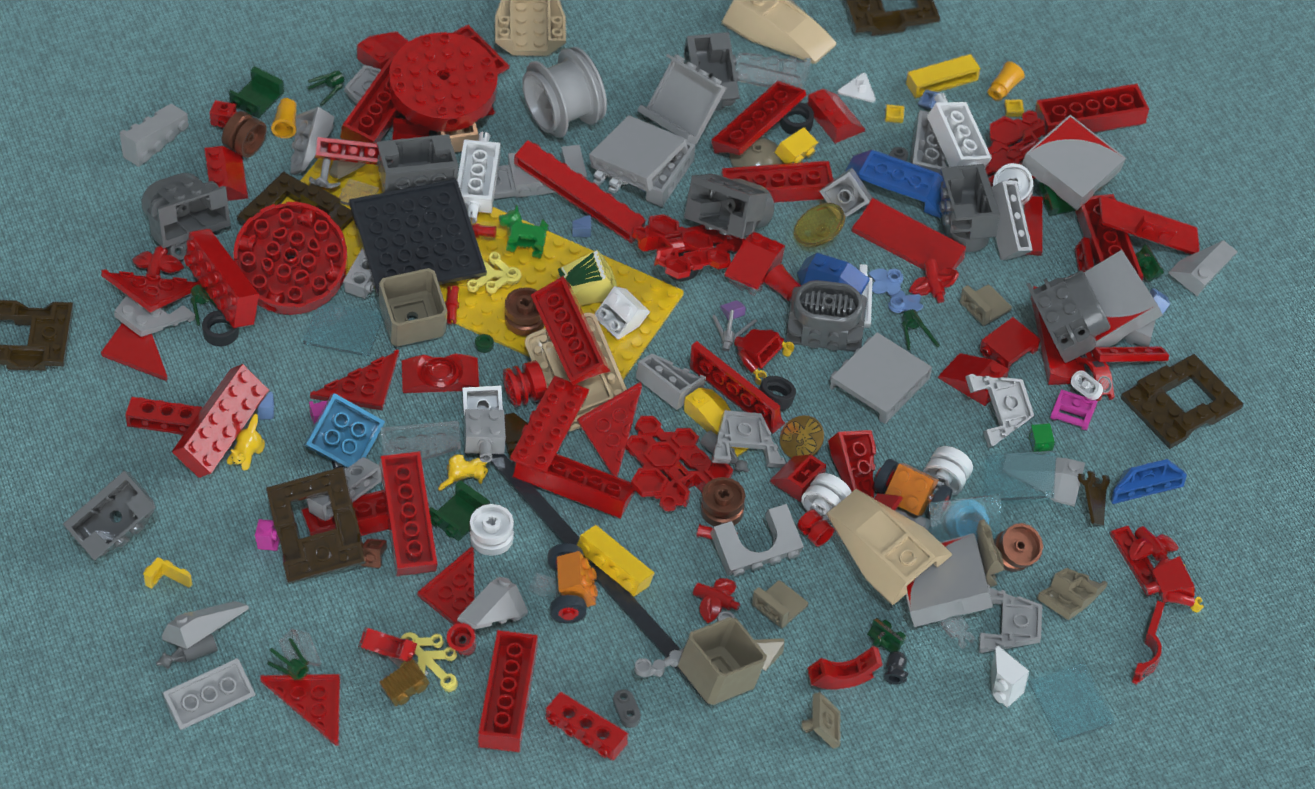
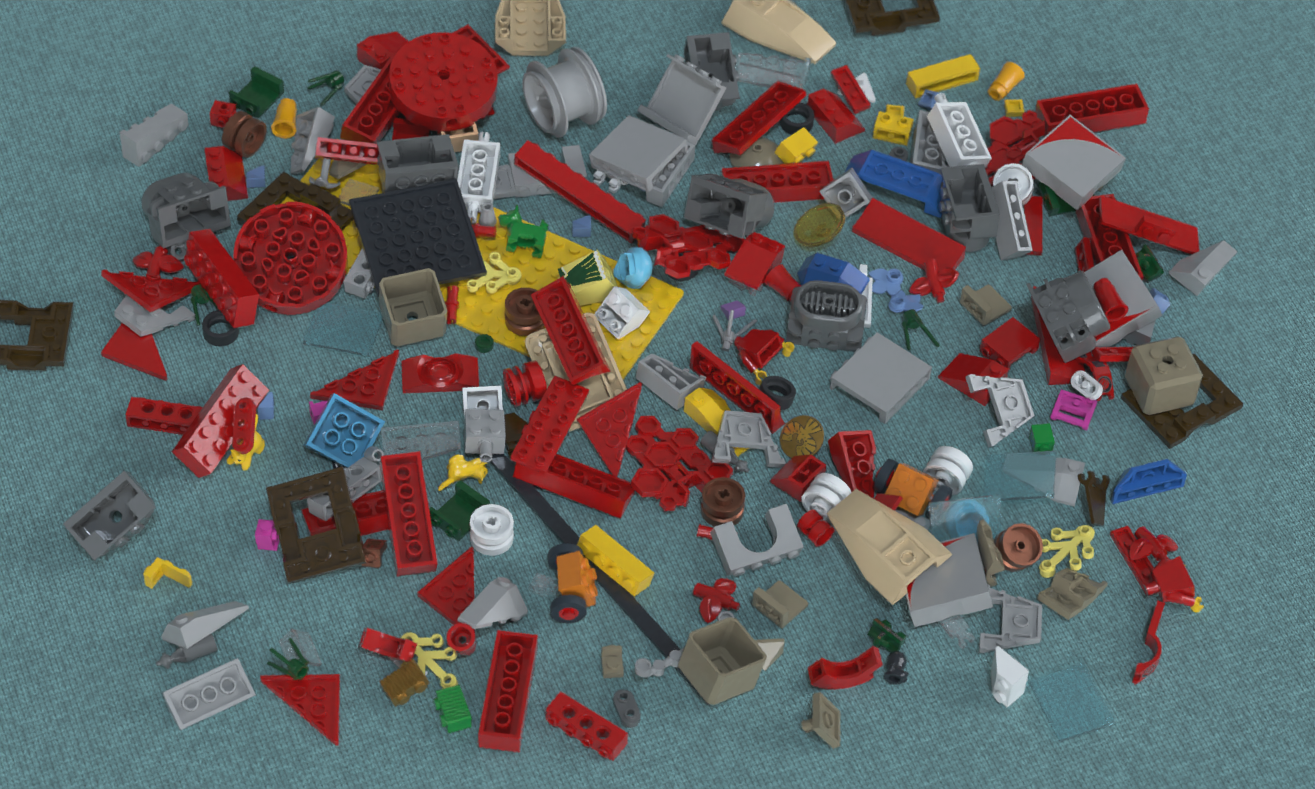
(247, 431): none -> red plate
(256, 177): none -> medium blue slope
(369, 454): none -> light grey cone
(453, 709): none -> green brick
(487, 215): none -> light grey cone
(612, 661): none -> dark tan bracket
(633, 268): none -> medium azure helmet
(850, 89): none -> red plate
(893, 128): none -> yellow brick
(1082, 534): none -> light yellow plant
(1110, 300): none -> red plant
(1163, 375): none -> dark tan plate

